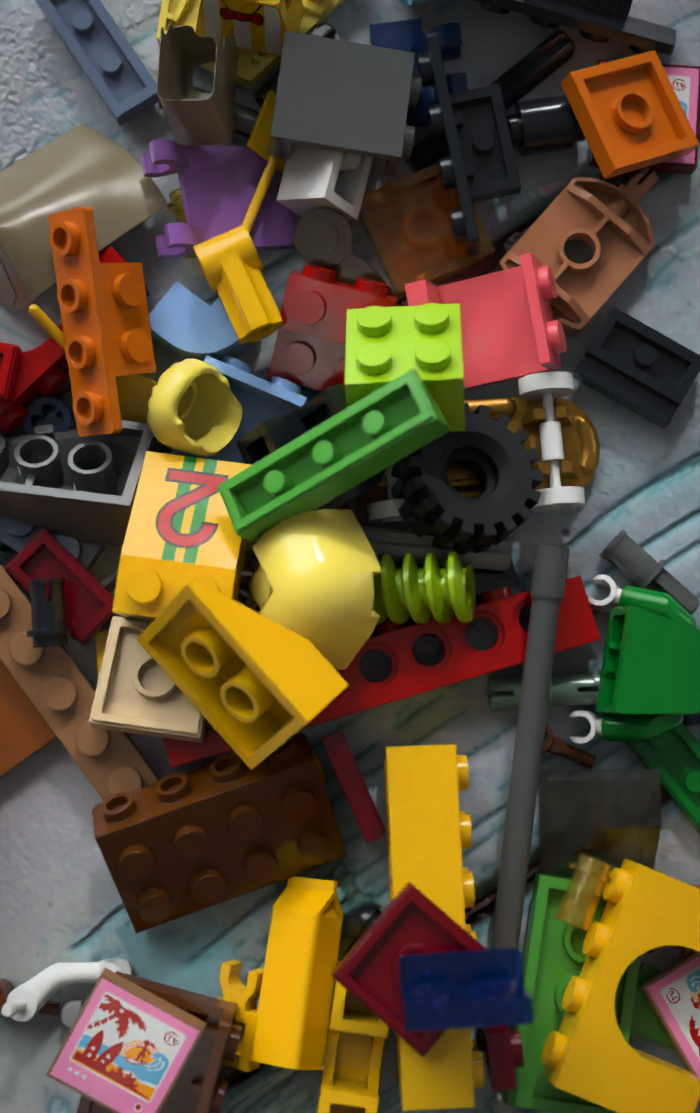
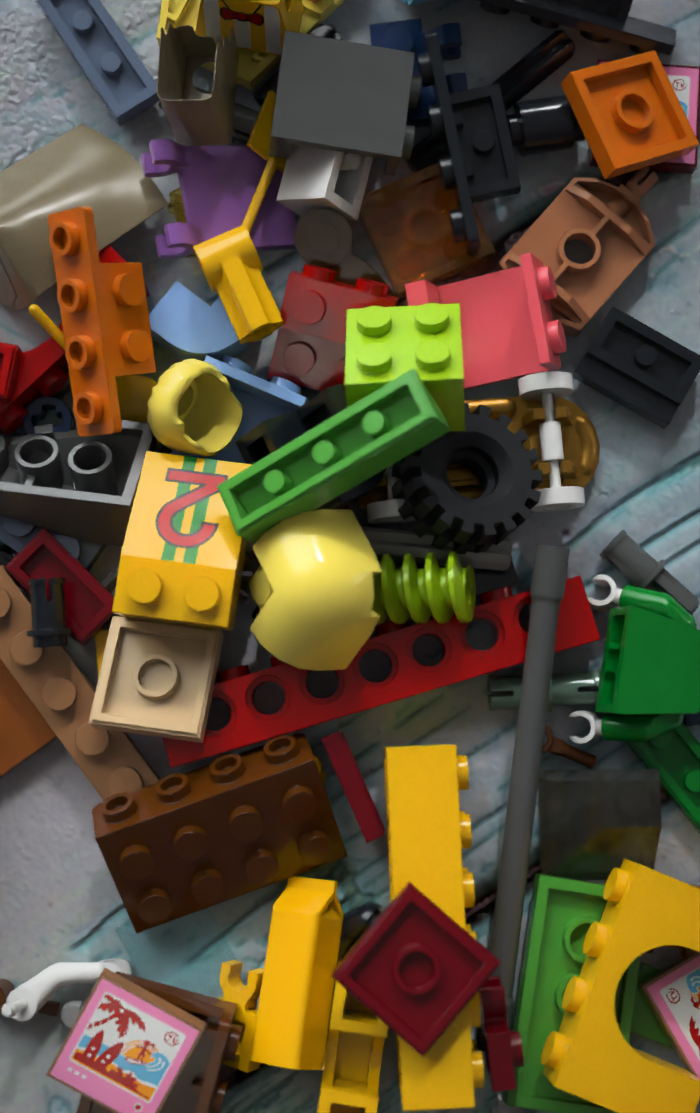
(240, 669): yellow slope -> none
(463, 989): clear blue bracket -> none
(584, 892): clear yellow pin -> none

